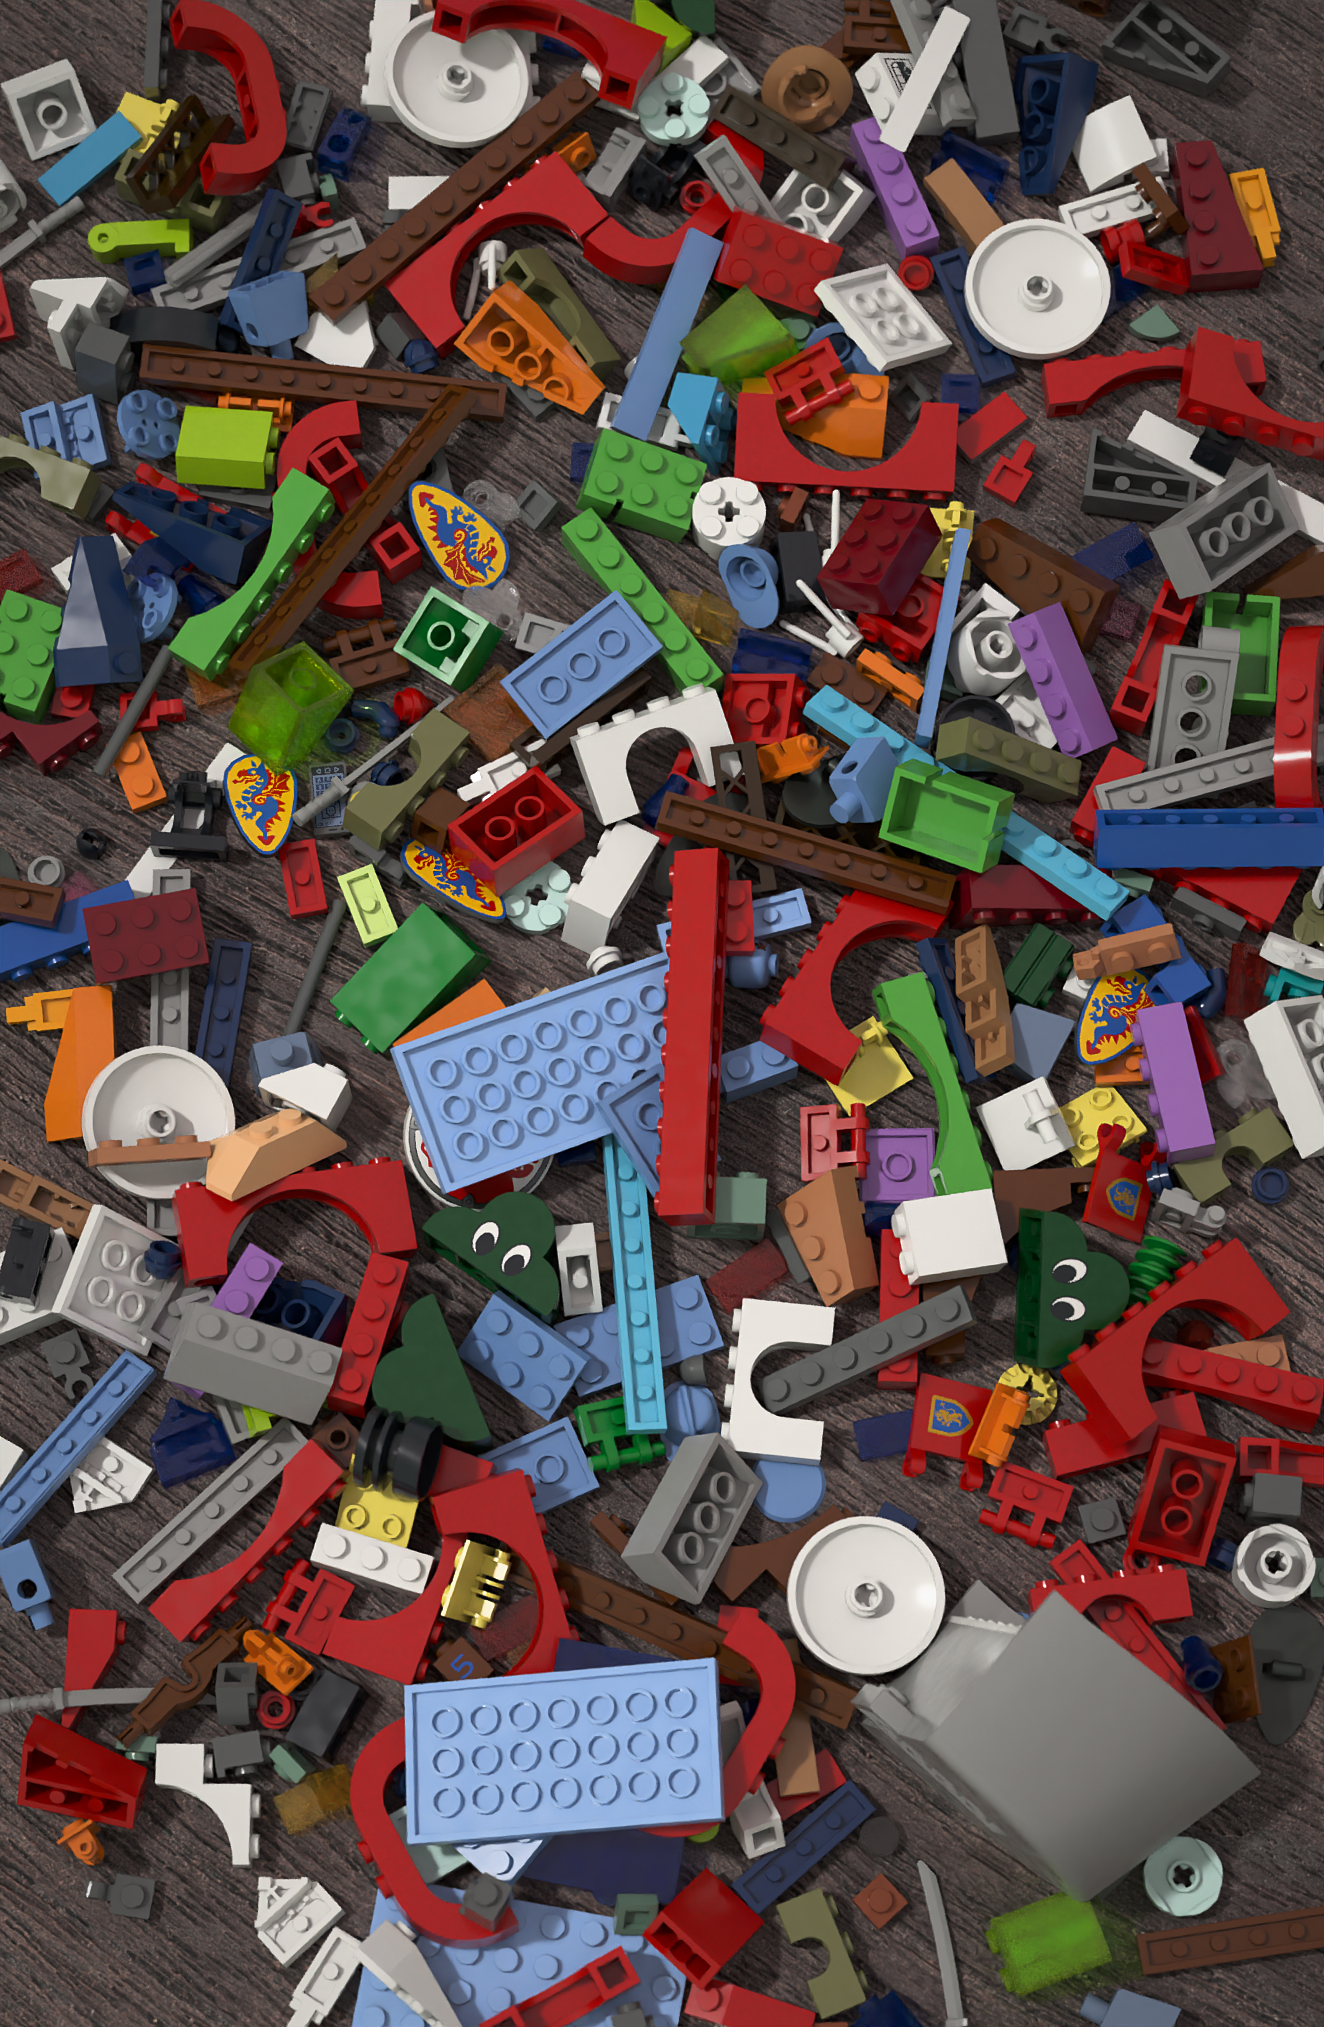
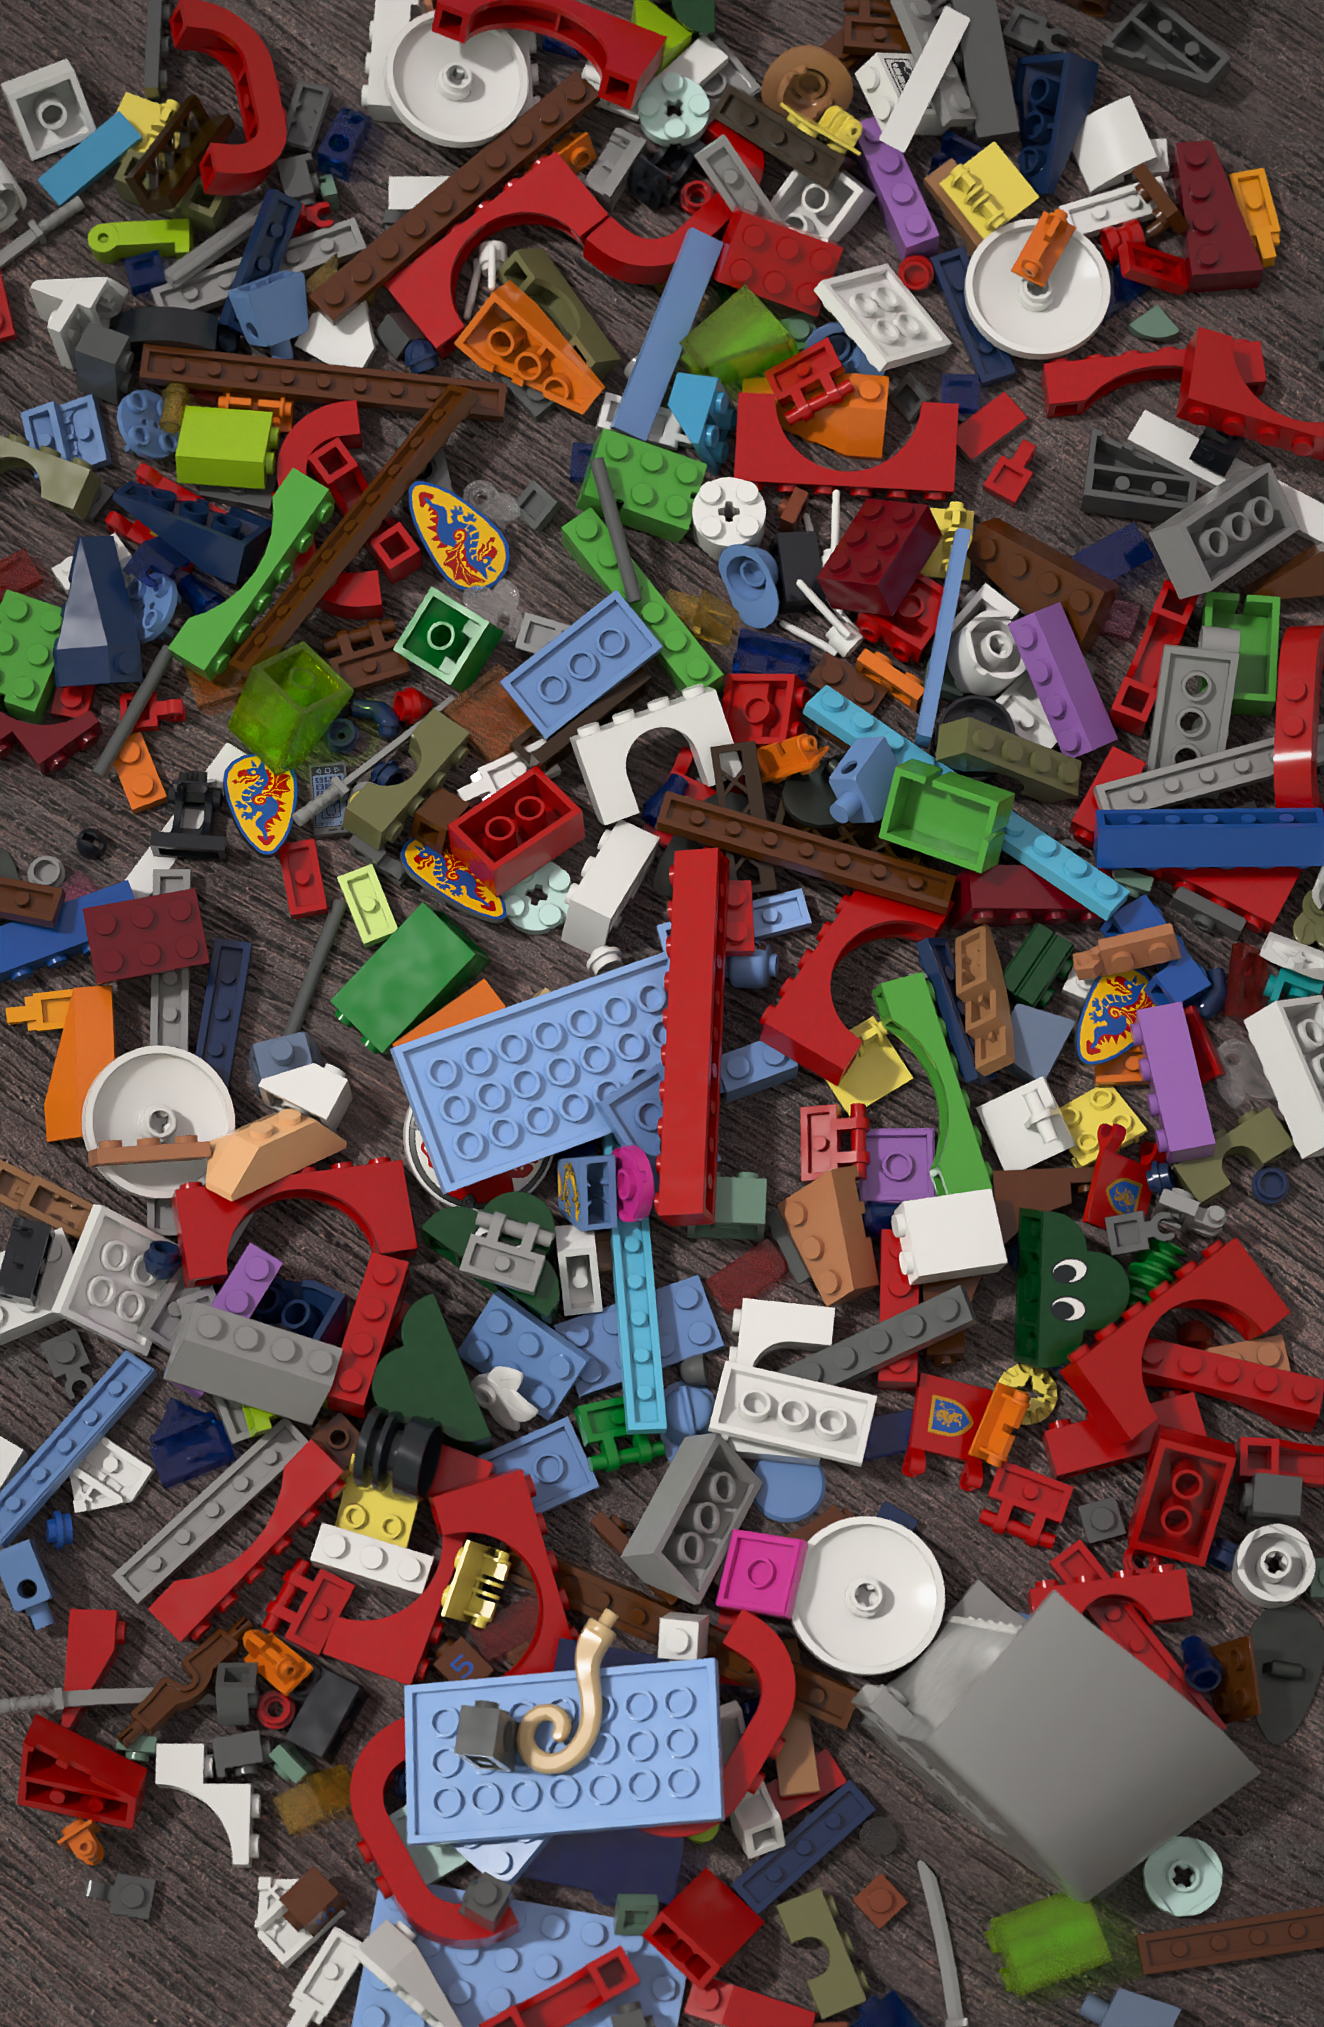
(59, 1530): none -> blue plate
(175, 400): none -> clear yellow pin
(312, 1902): none -> reddish brown brick
(487, 1737): none -> dark grey brick
(499, 1395): none -> white plate
(504, 1263): none -> light grey plate
(585, 1188): none -> medium blue torso
(589, 1652): none -> tan plant
(615, 530): none -> dark grey bar
(633, 1183): none -> dark pink tile
(683, 1636): none -> white brick
(762, 1574): none -> dark pink tile
(792, 1413): none -> white slope
(835, 128): none -> light yellow hinge
(988, 190): none -> light yellow hinge
(1044, 247): none -> orange hinge
(1132, 1232): none -> dark grey plate

